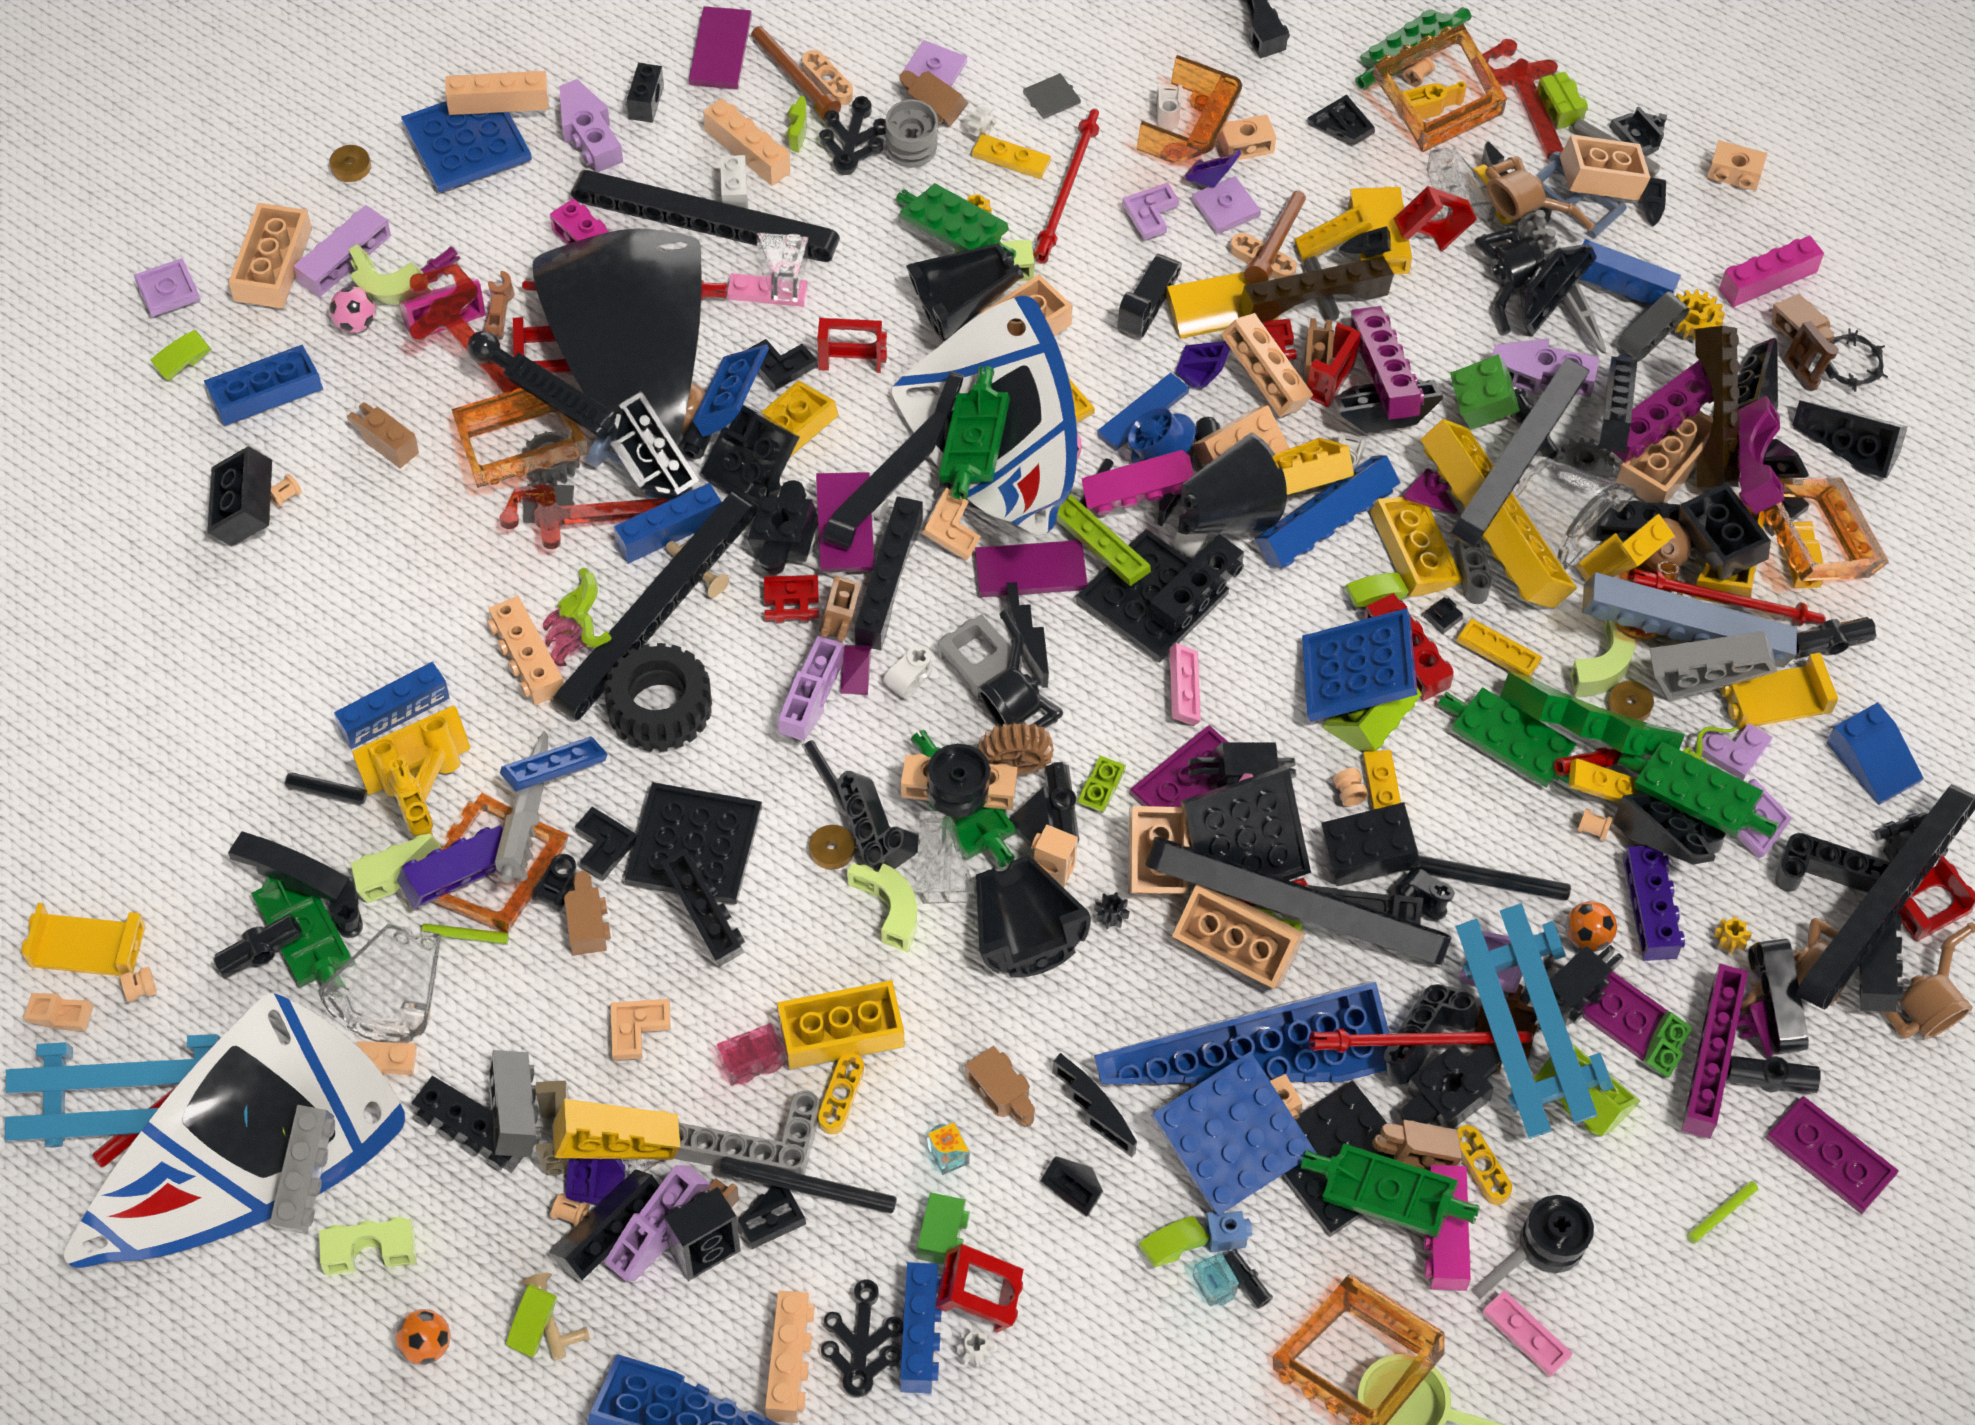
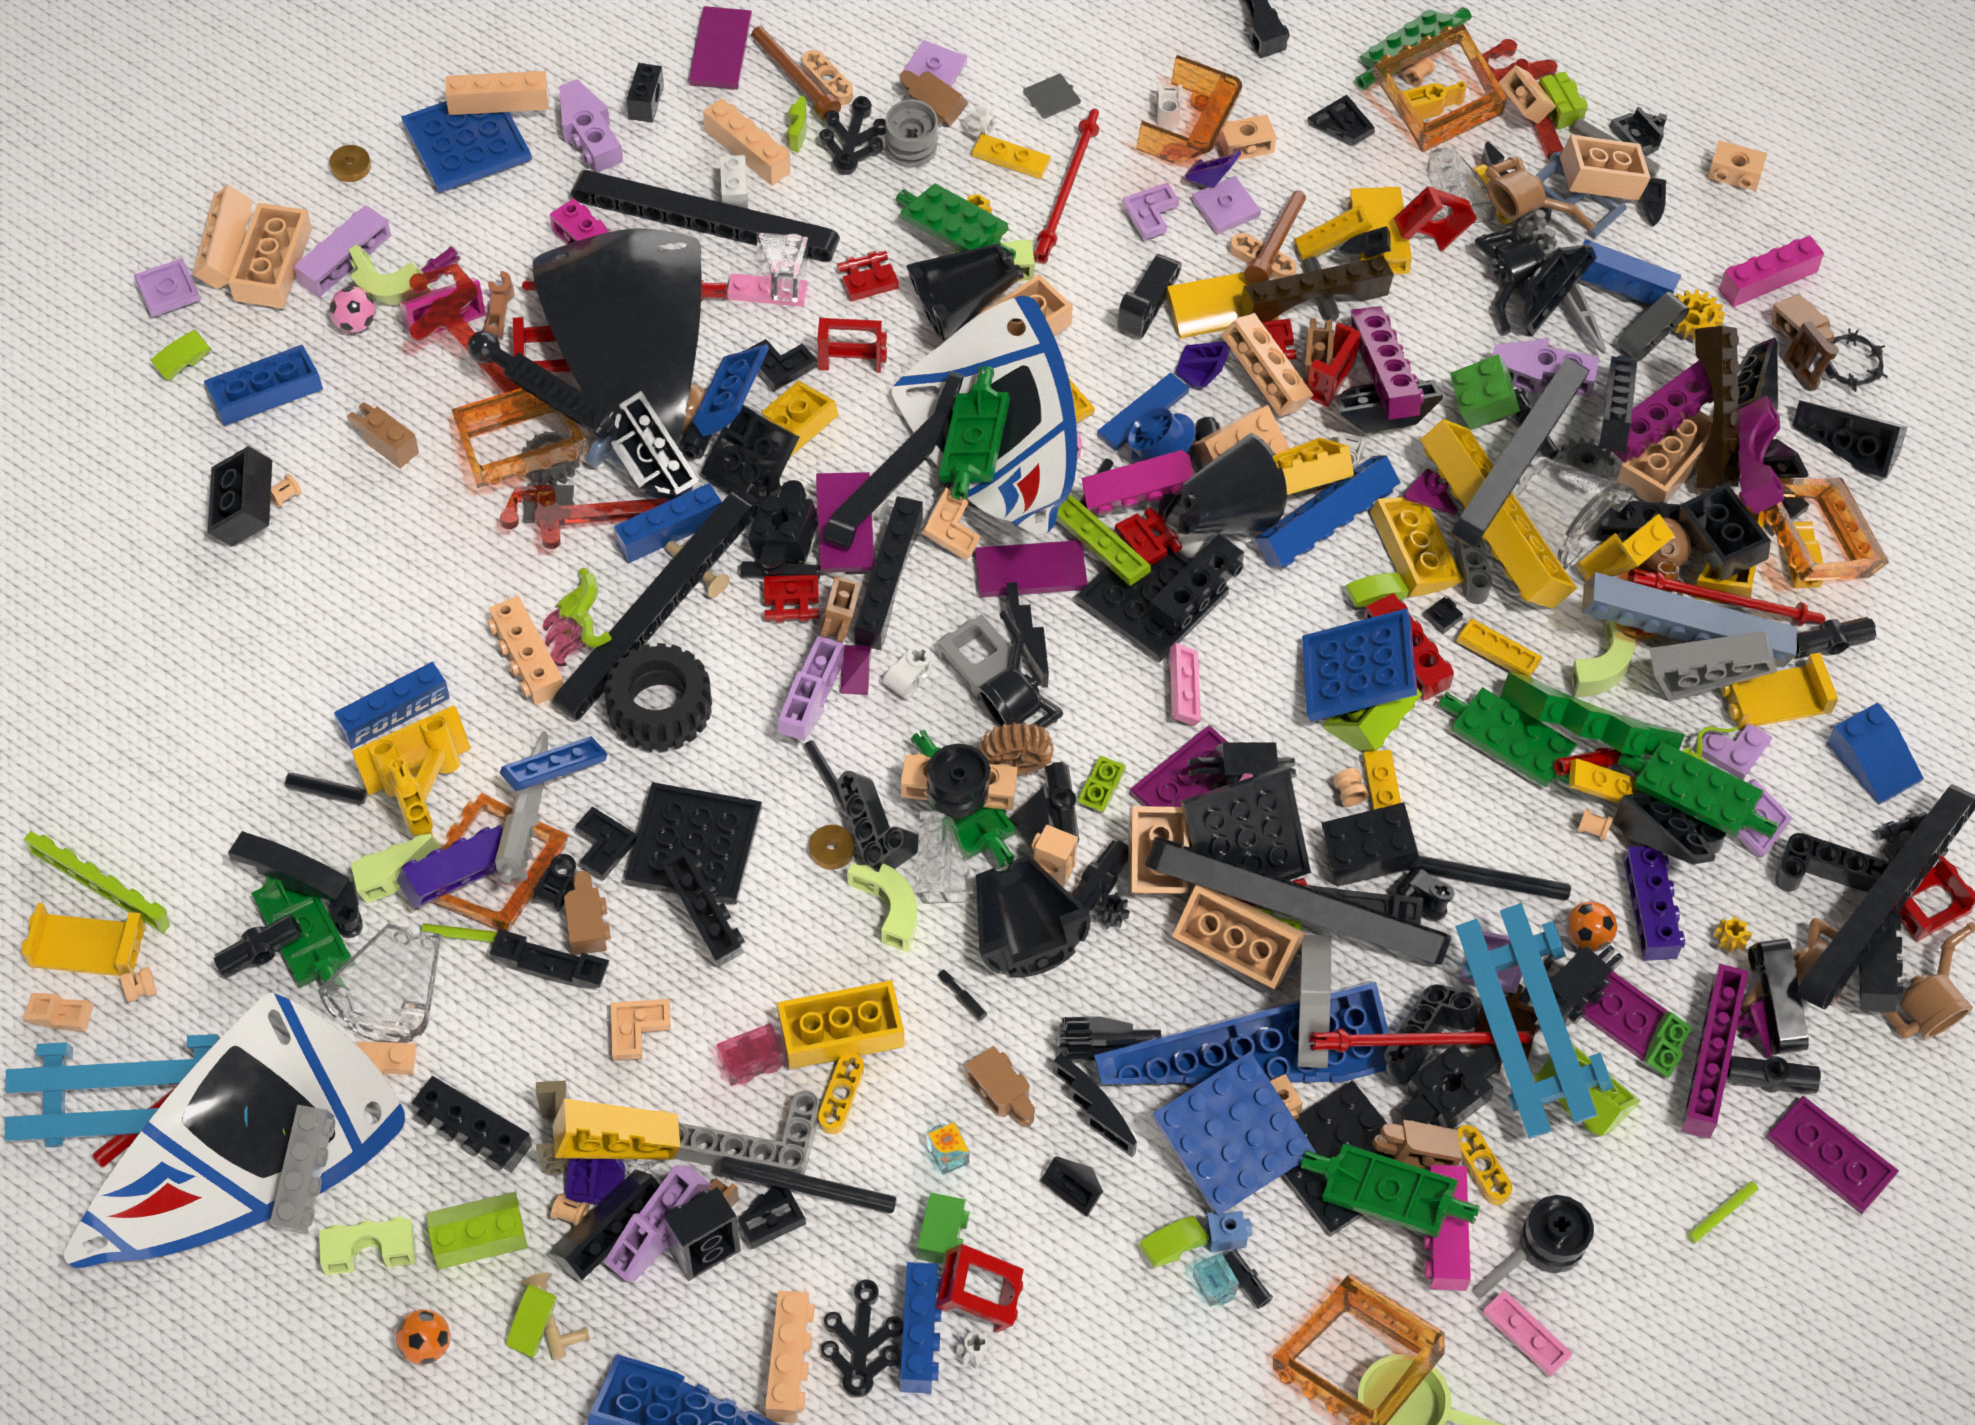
(90, 877): none -> lime plate
(222, 236): none -> light nougat brick
(476, 1230): none -> lime slope
(512, 1103): brick -> none
(548, 963): none -> black slope
(754, 570): none -> black axle
(870, 281): none -> red plate
(969, 1002): none -> black piece
(1091, 1035): none -> black piece
(1101, 875): none -> black piece
(1139, 536): none -> red plate
(1314, 998): none -> light grey beam
(1526, 94): none -> light nougat brick
(1633, 692): pearl gold piece -> none

